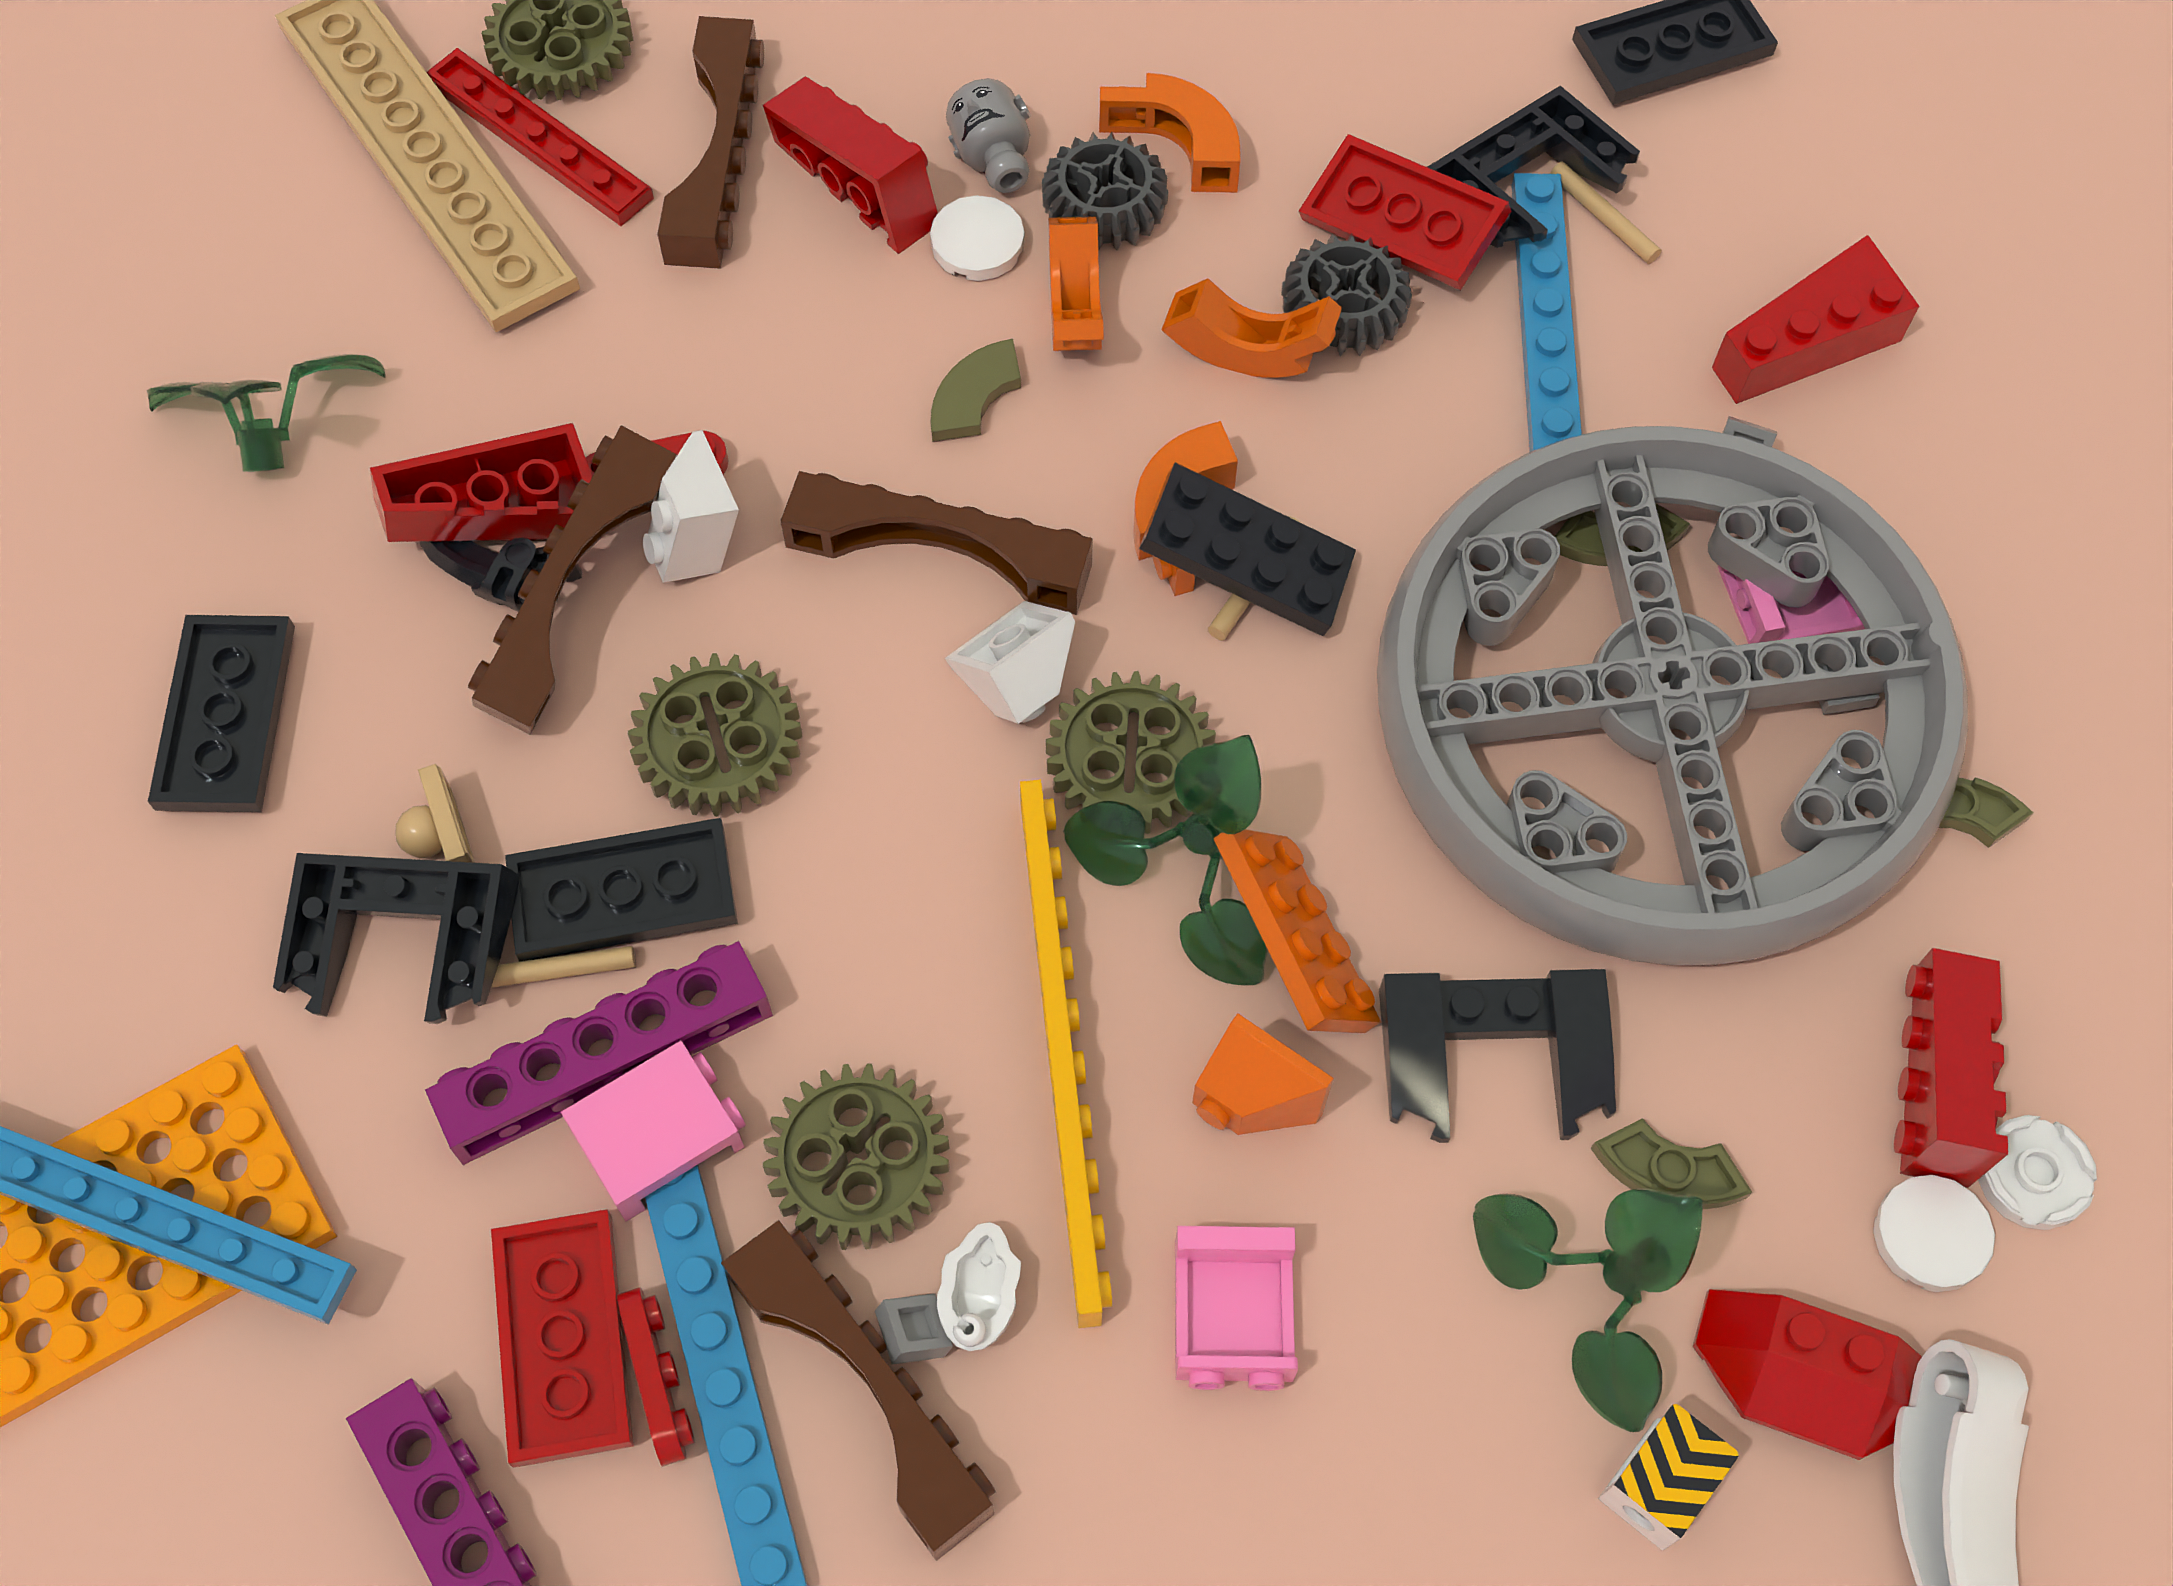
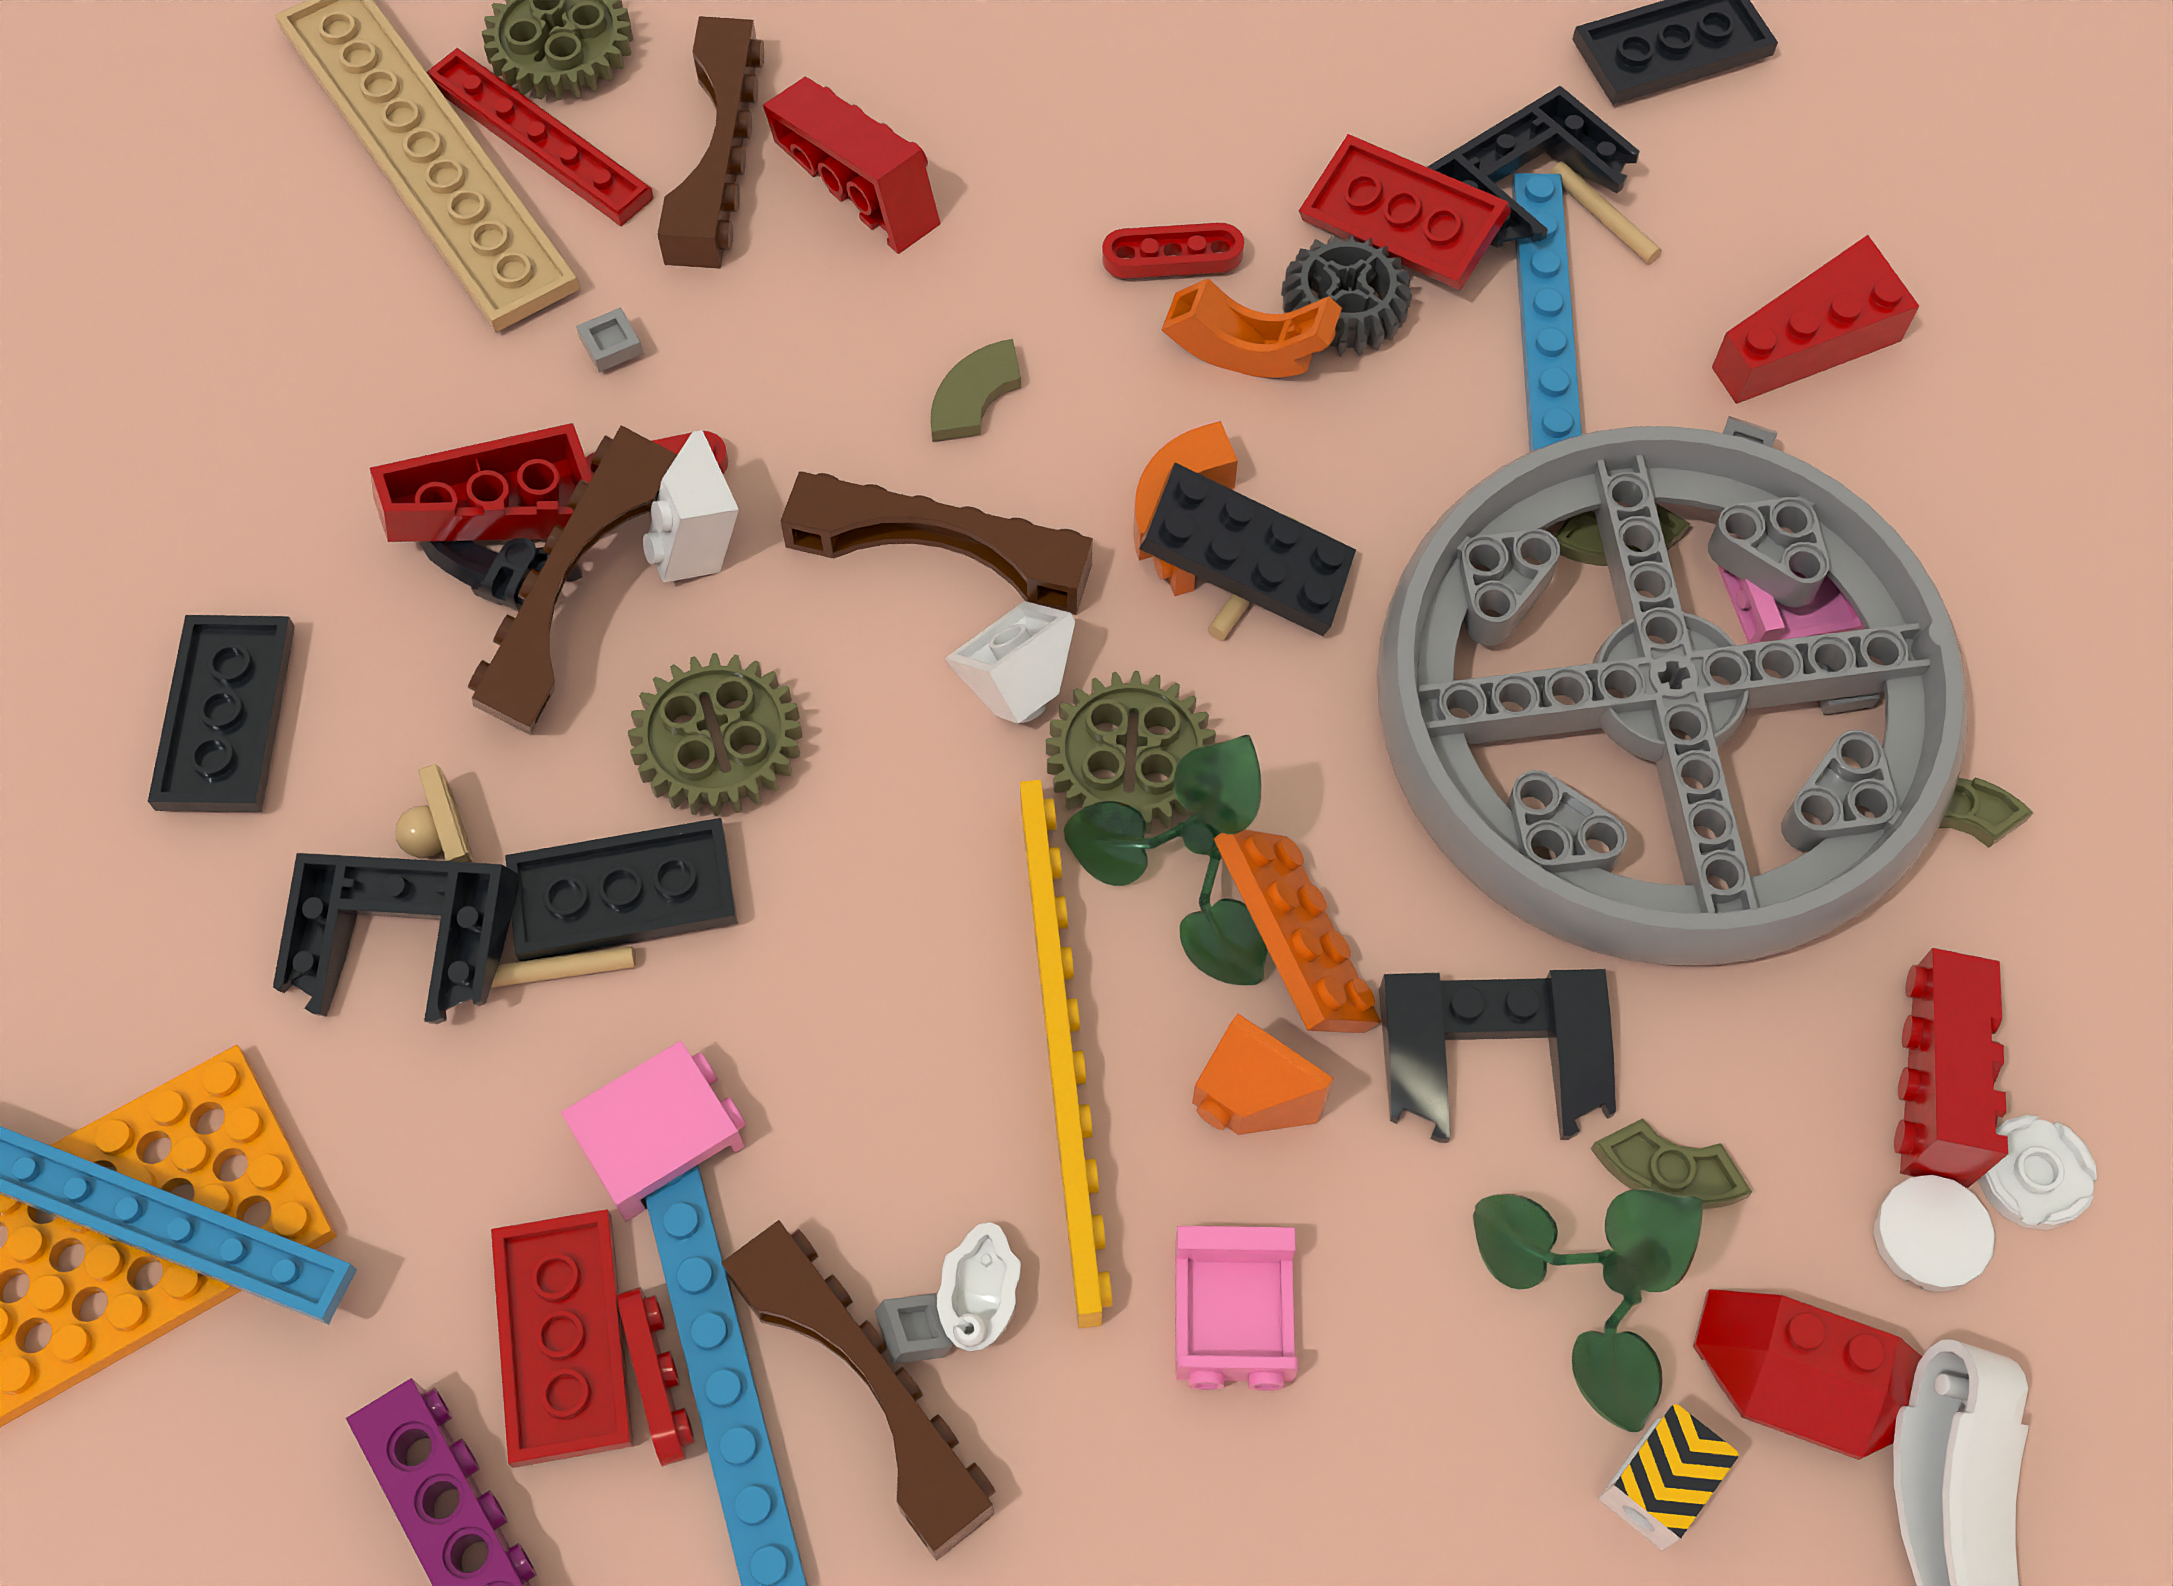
(257, 438): clear green plant -> none
(532, 1104): magenta brick -> none
(609, 339): none -> light grey plate
(815, 1128): olive gear -> none
(977, 237): white tile -> none
(991, 132): light grey piece -> none
(1075, 284): orange arch -> none
(1107, 182): dark grey gear -> none
(1186, 117): orange arch -> none
(1191, 243): none -> red plate

